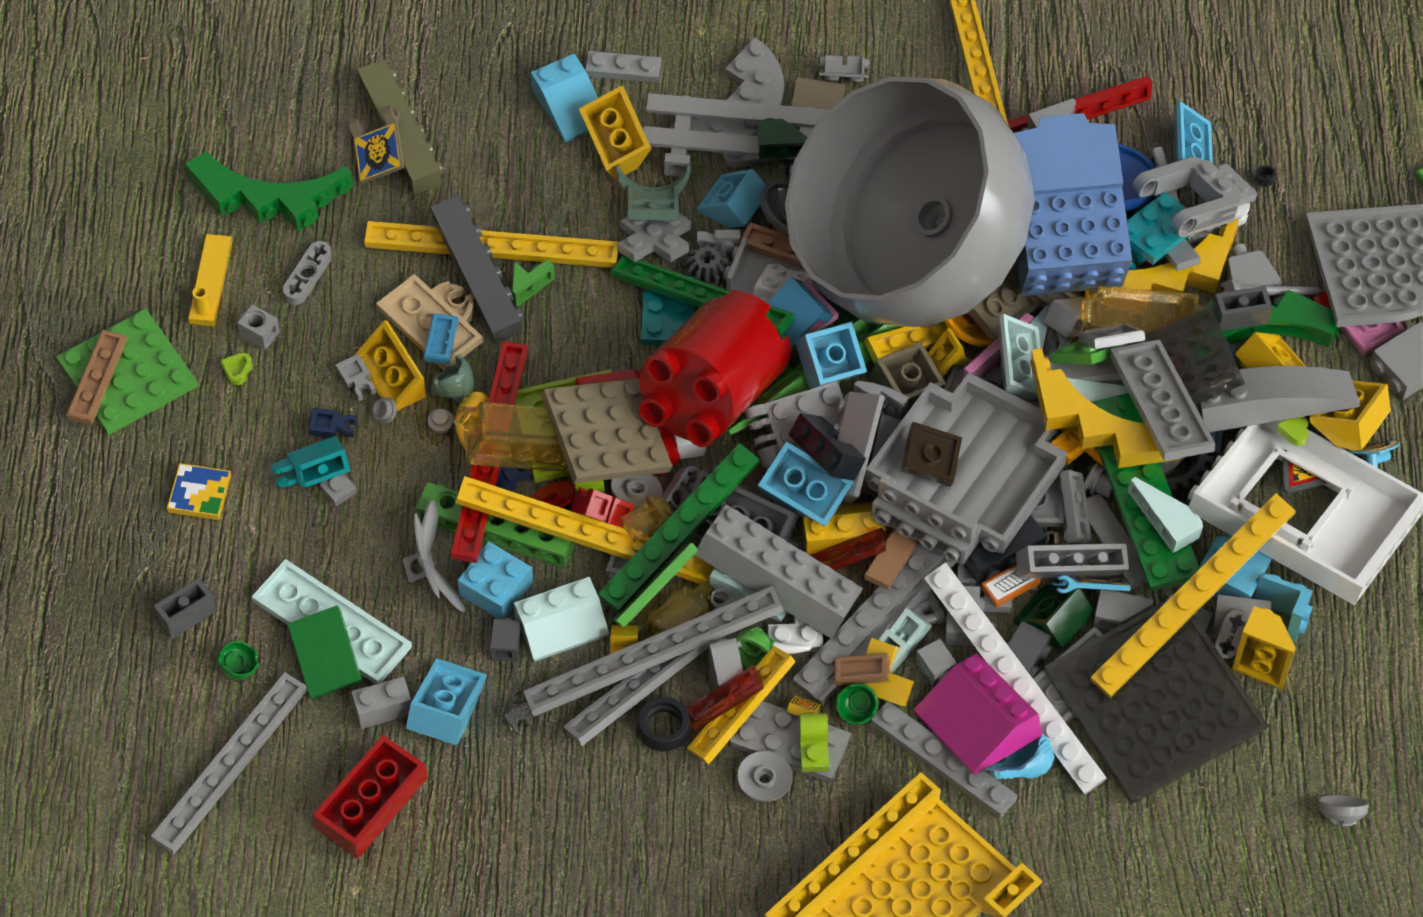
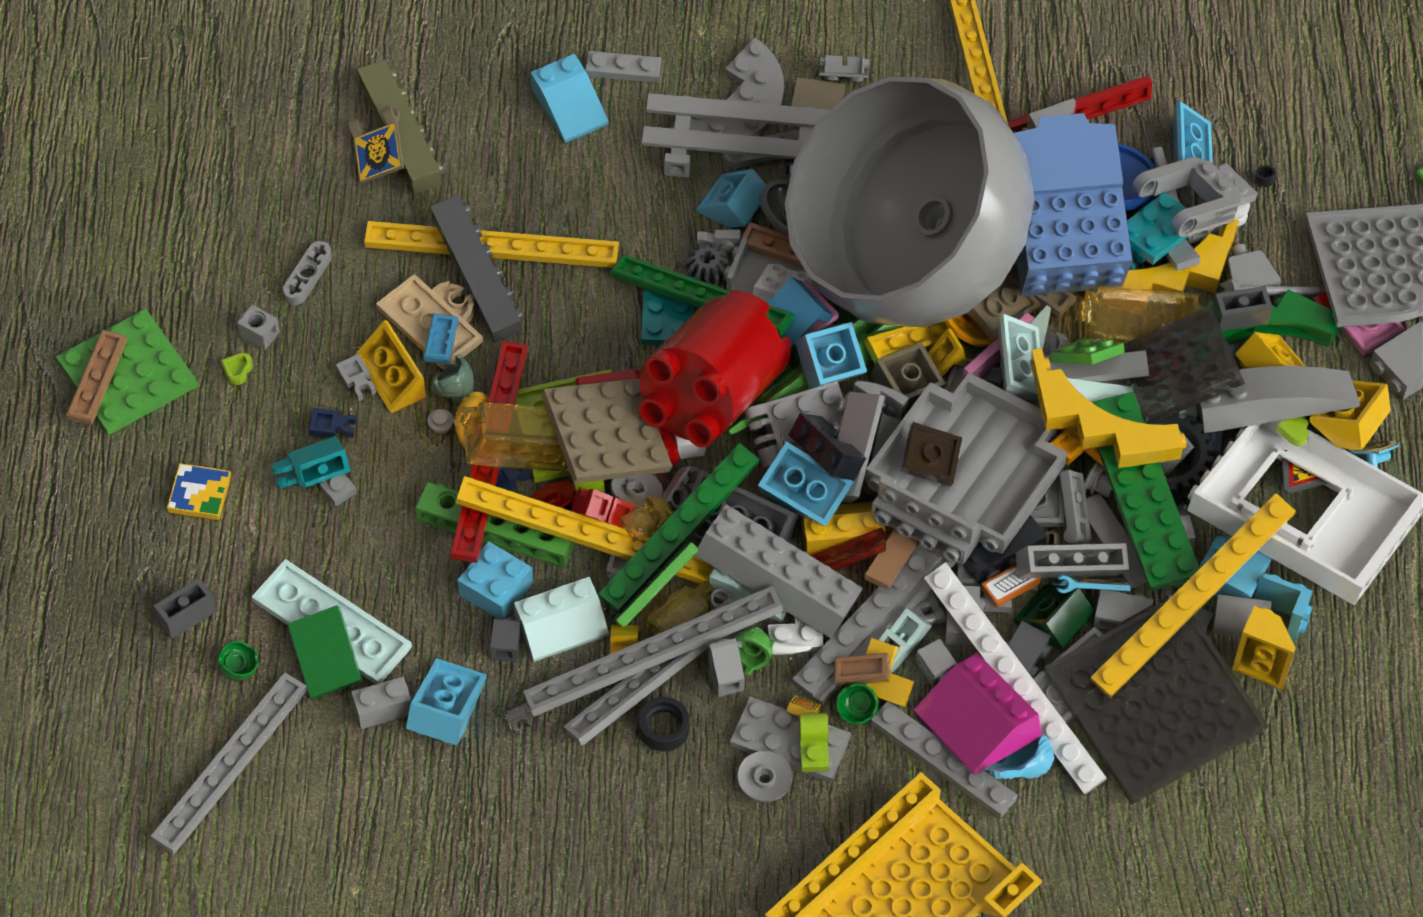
(210, 280): yellow piece -> none
(264, 199): green arch -> none
(370, 796): red brick -> none
(384, 410): light grey plate -> none
(425, 538): light grey piece -> none
(528, 284): bright green slope -> none
(616, 131): yellow slope -> none
(653, 202): sand green piece -> none
(654, 236): light grey plate -> none
(720, 730): yellow plate -> none
(725, 697): clear red tile -> none
(778, 139): dark green slope -> none
(1065, 316): light grey slope -> none
(1111, 336): light grey tile -> none
(1162, 400): light grey plate -> none
(1168, 516): light aqua slope -> none
(1225, 631): light grey beam -> none
(1343, 809): light grey piece -> none

